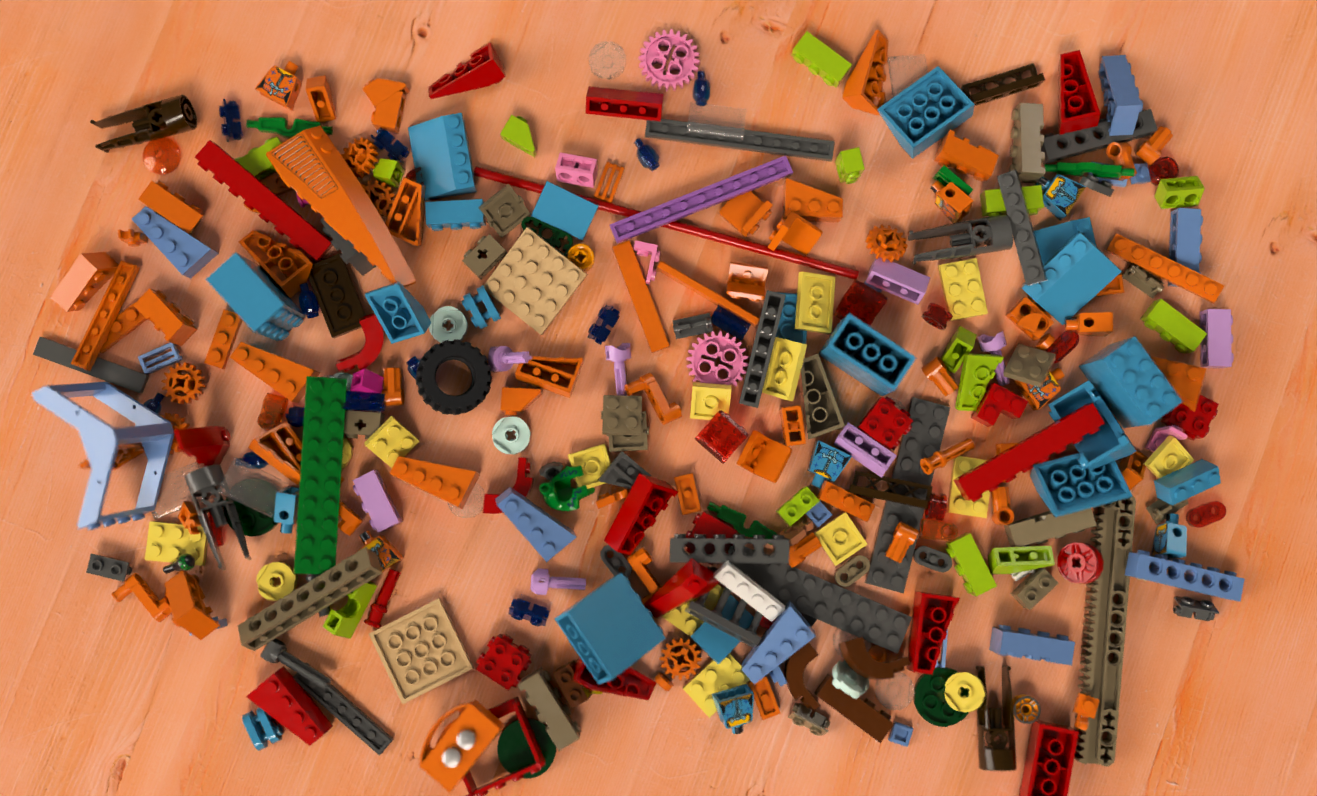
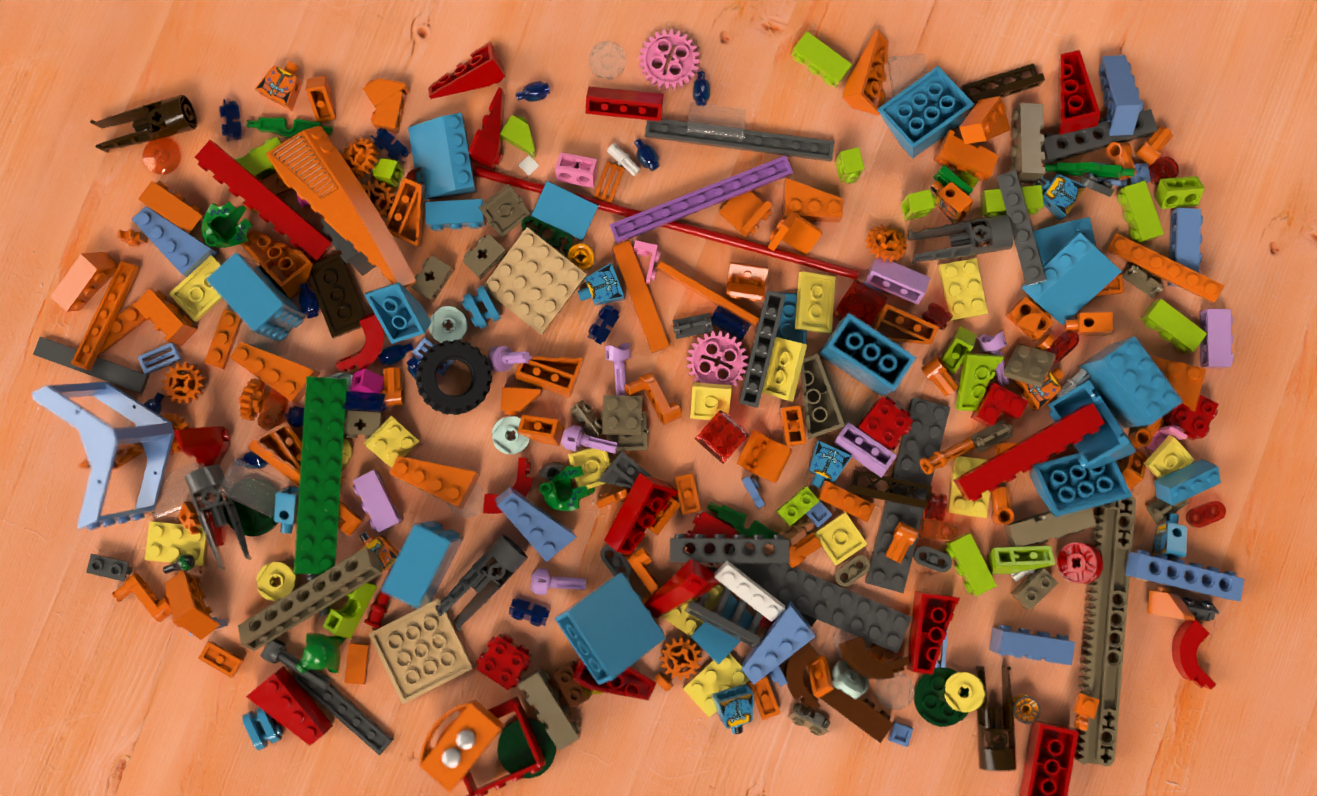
(195, 292): none -> light yellow plate
(219, 226): none -> green piece
(220, 659): none -> orange plate
(252, 399): none -> orange gear
(321, 653): none -> green piece
(357, 663): none -> orange tile
(394, 353): none -> clear blue plant
(420, 346): none -> light blue tile
(422, 563): none -> dark azure brick
(435, 268): none -> dark tan brick
(486, 580): none -> dark grey piece
(487, 143): none -> red wedge
(528, 165): none -> white sticker
(534, 92): none -> clear blue plant
(541, 429): none -> orange slope
(574, 438): none -> lavender piece
(583, 412): none -> dark tan hinge
(602, 287): none -> dark azure torso
(623, 159): none -> white axle
(664, 516): none -> orange plate
(752, 486): none -> medium blue plate
(820, 676): none -> orange plate
(904, 327): none -> orange wedge
(918, 204): none -> lime brick
(968, 179): none -> clear neon green tile
(985, 121): none -> orange wedge
(992, 435): none -> dark tan hinge
(1077, 380): none -> white axle
(1140, 212): none -> lime brick
(1146, 432): none -> orange piece
(1168, 605): none -> orange slope
(1184, 653): none -> red arch

